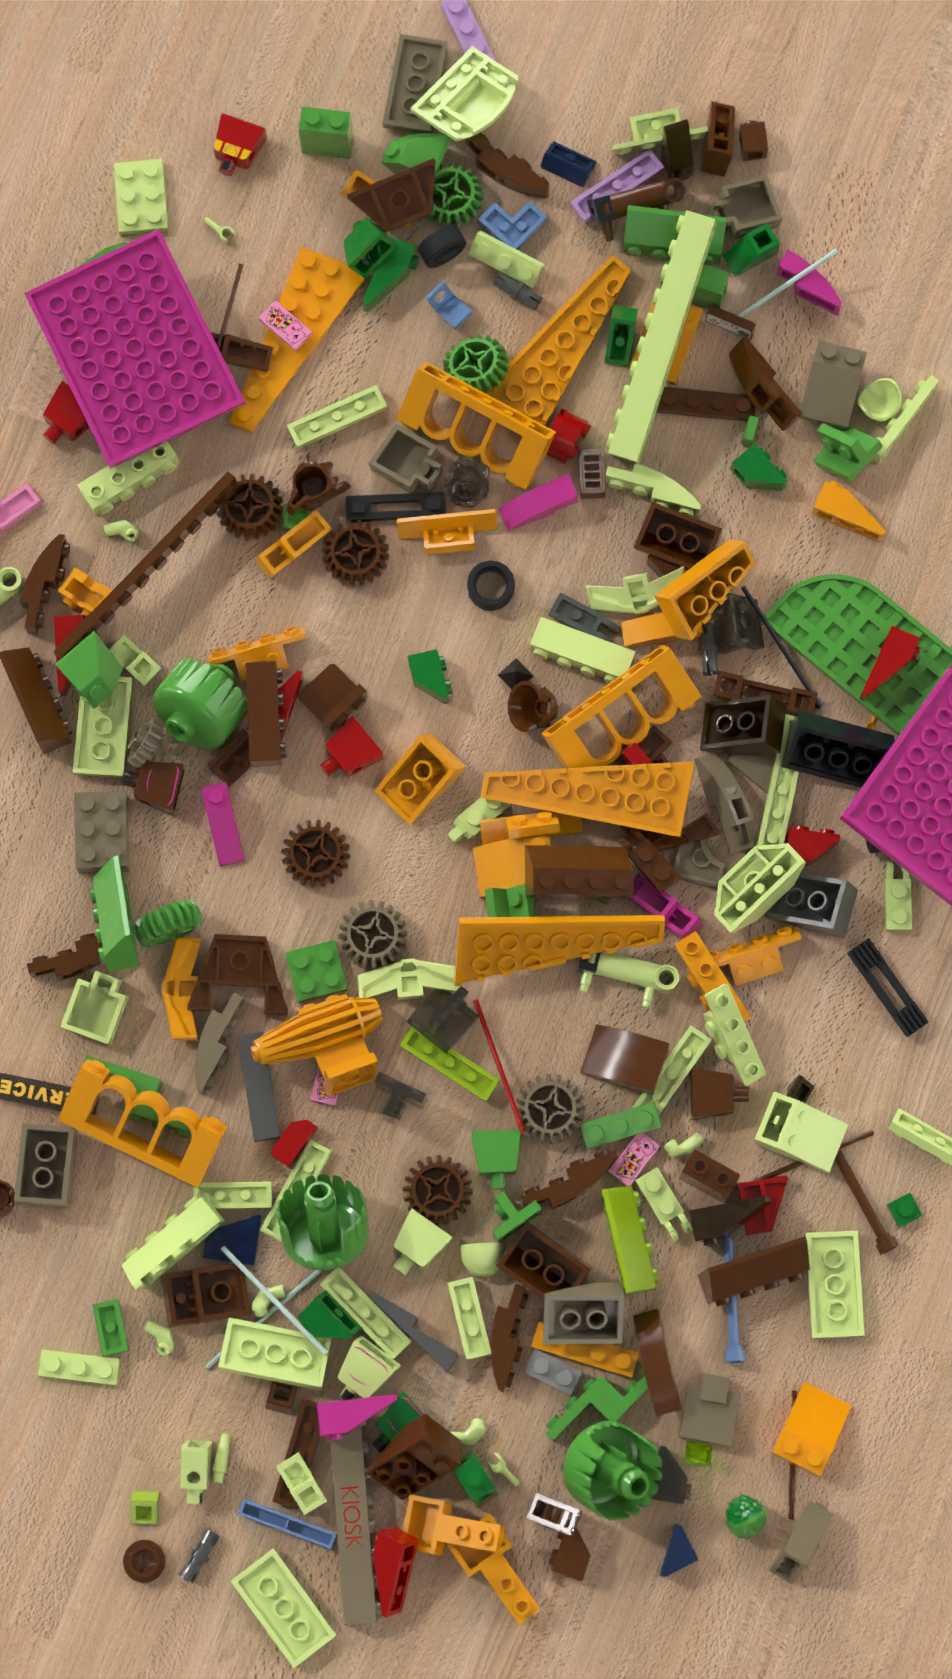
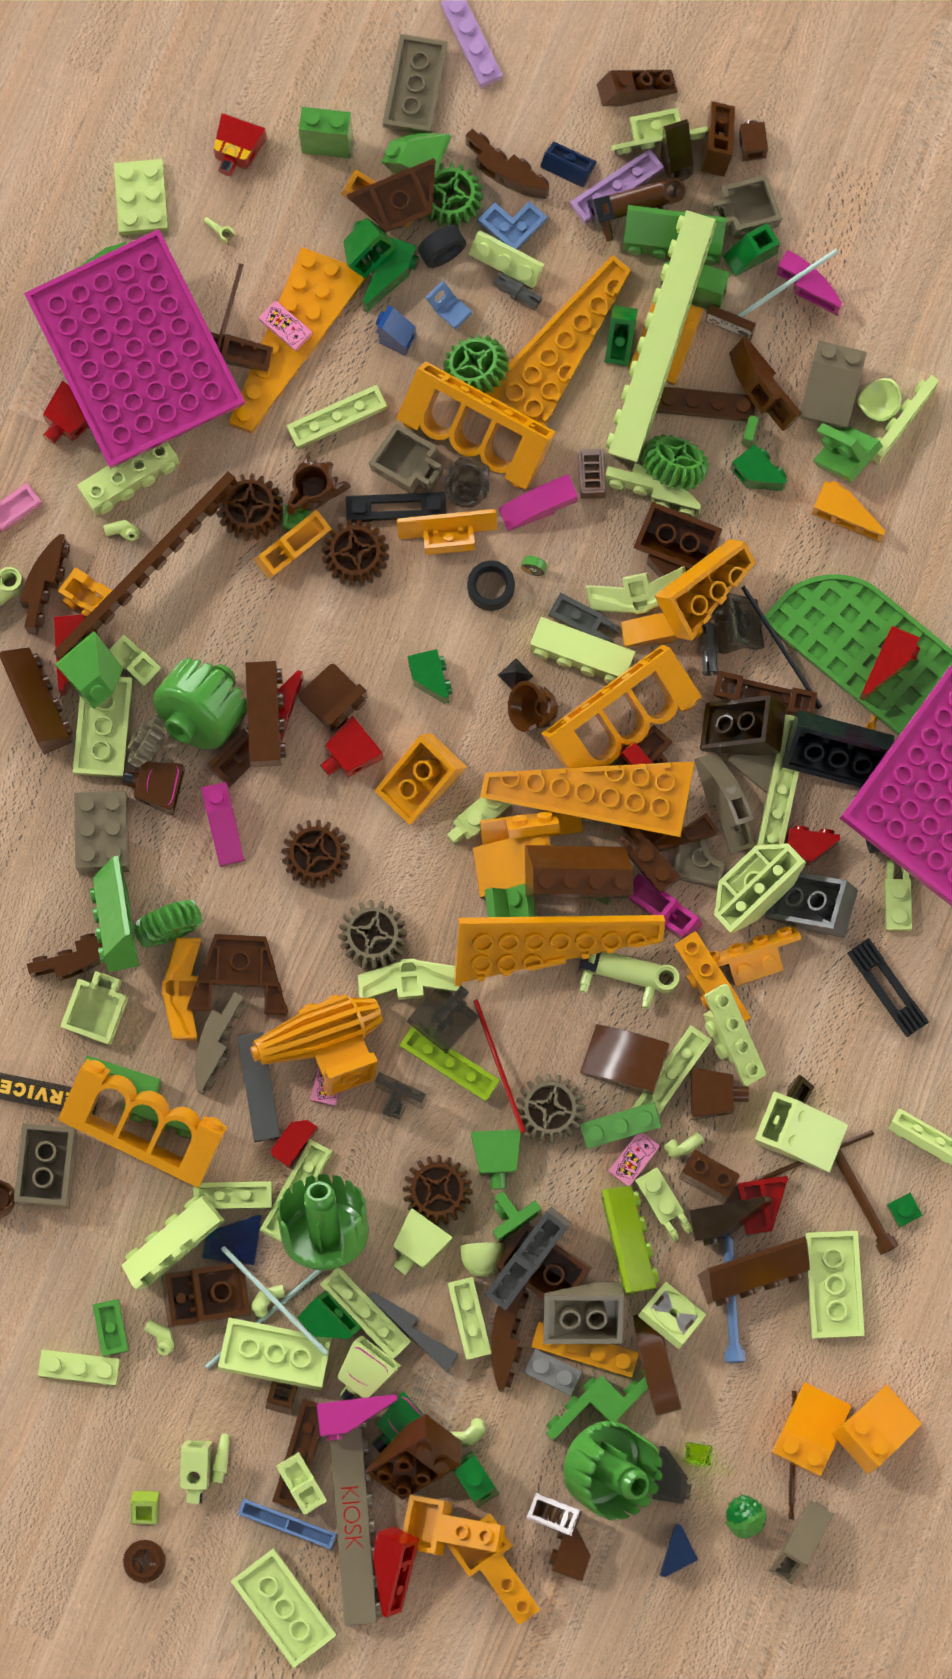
(199, 1555): dark grey pin -> none
(266, 649): light orange bracket -> none
(316, 971): bright green plate -> none
(395, 331): none -> blue slope
(467, 96): yellowish green slope -> none
(501, 1468): yellowish green hand -> none
(528, 1258): none -> dark grey slope
(534, 565): none -> bright green tile
(568, 431): red cylinder -> none
(581, 1178): reddish brown slope -> none
(635, 86): none -> reddish brown slope
(664, 1323): none -> yellowish green piece
(675, 462): none -> bright green gear
(710, 1411): dark tan piece -> none
(877, 1429): none -> light orange slope

